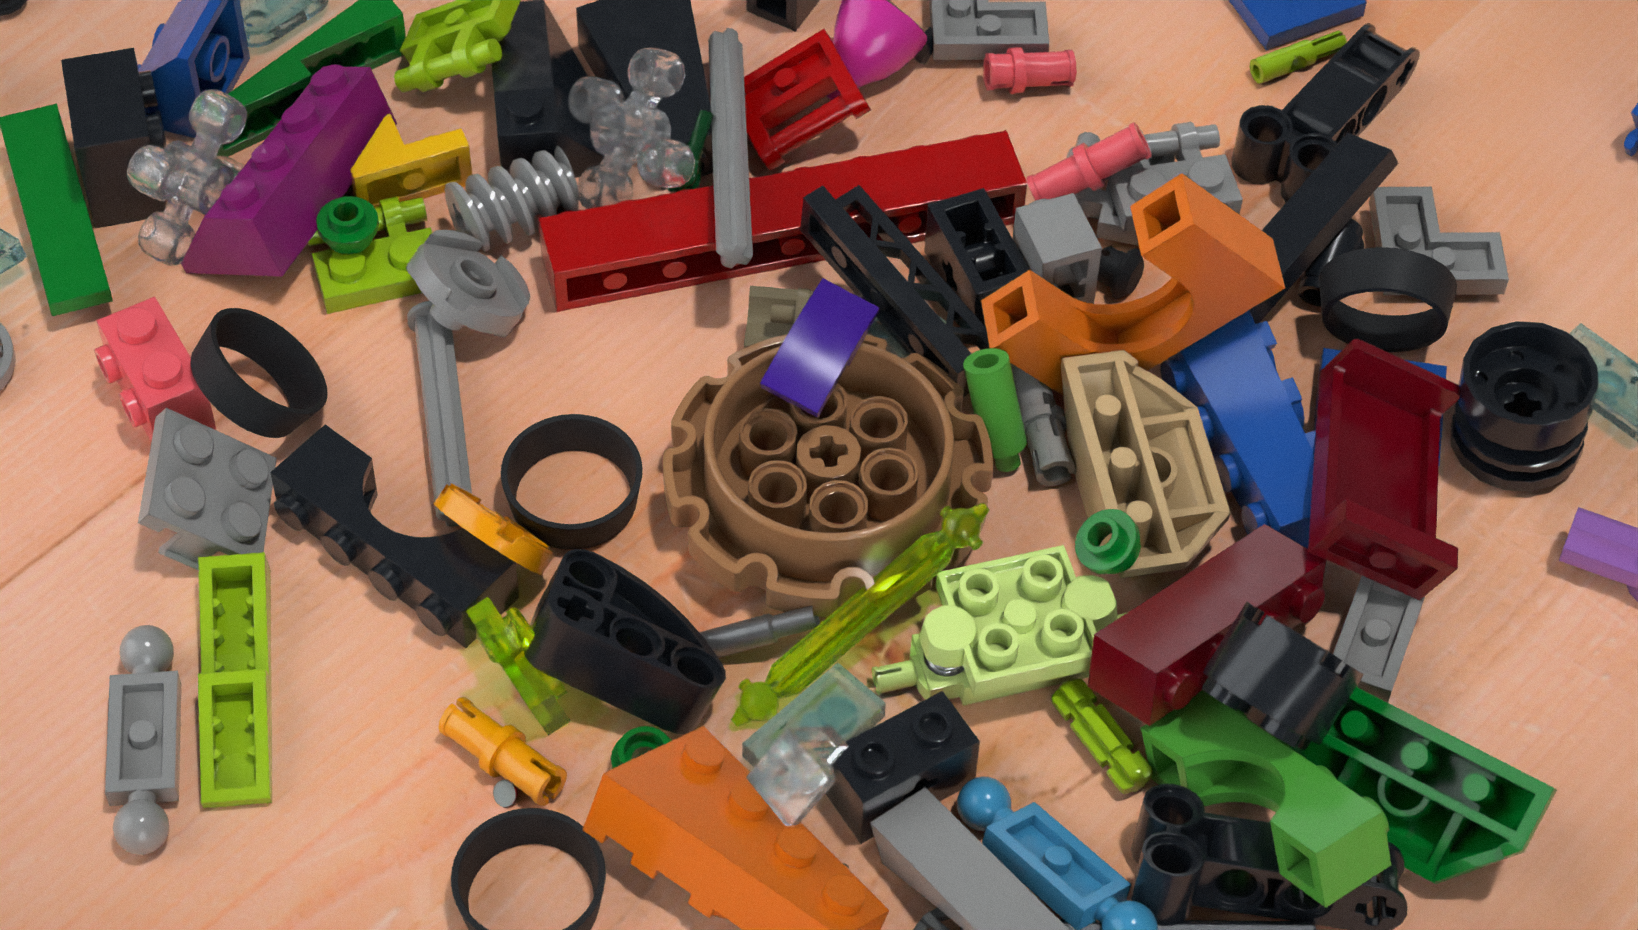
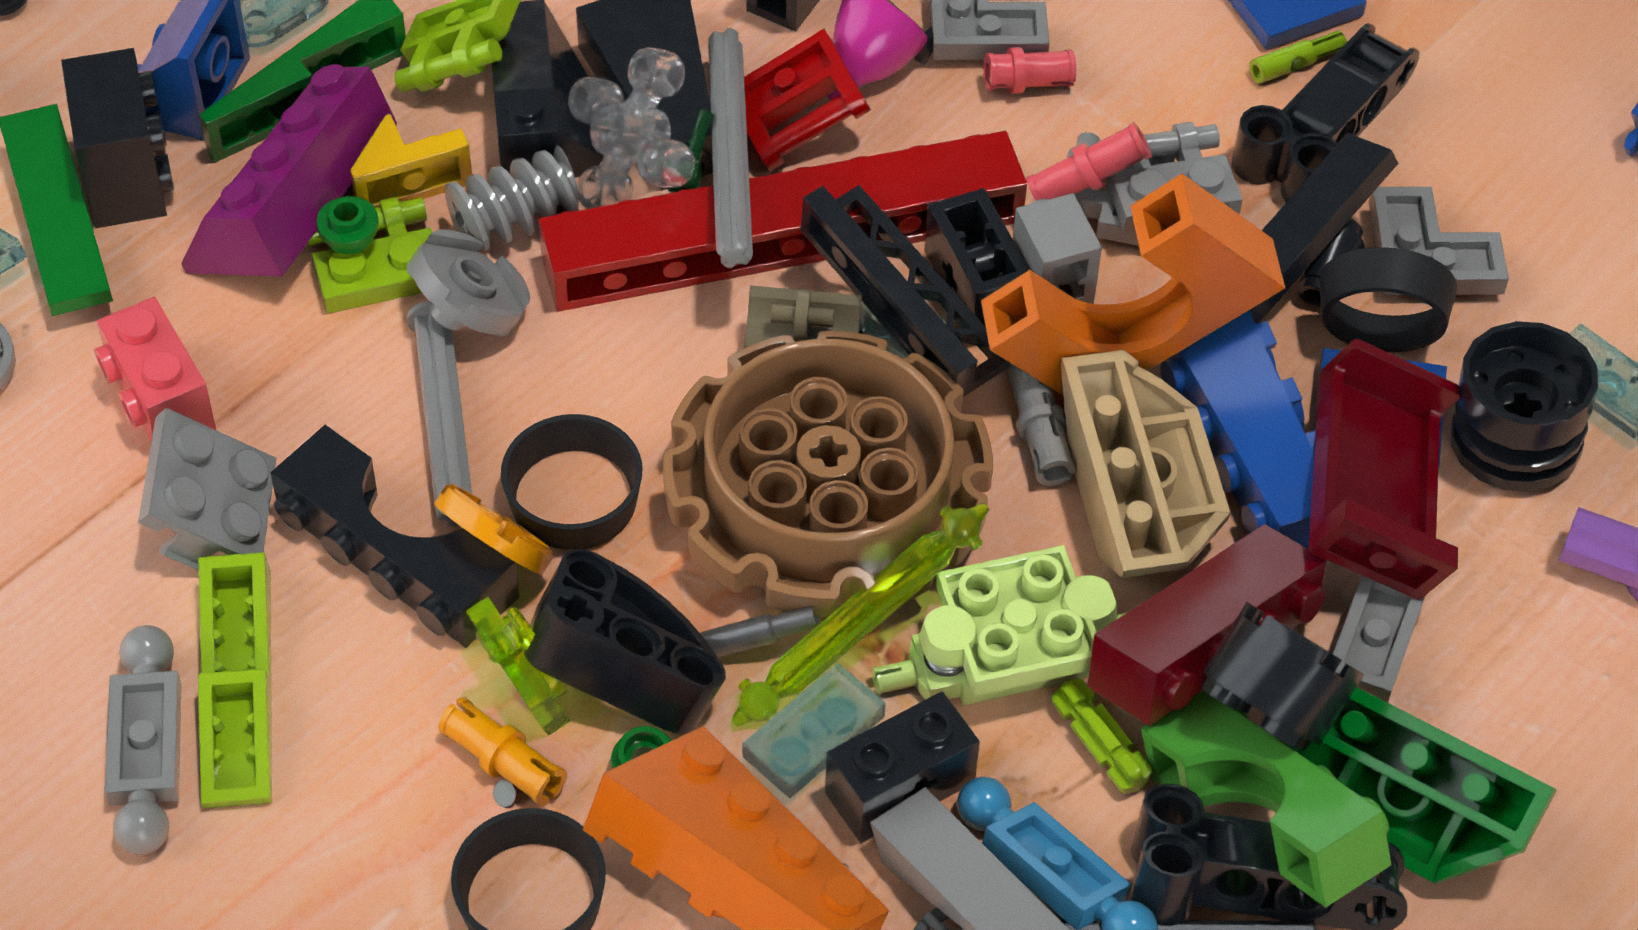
(187, 175): clear gear -> none
(276, 353): black tyre -> none
(797, 771): clear bracket -> none
(819, 347): dark purple slope -> none
(996, 402): bright green cylinder -> none
(1118, 552): green plate -> none
(1120, 270): black piece -> none

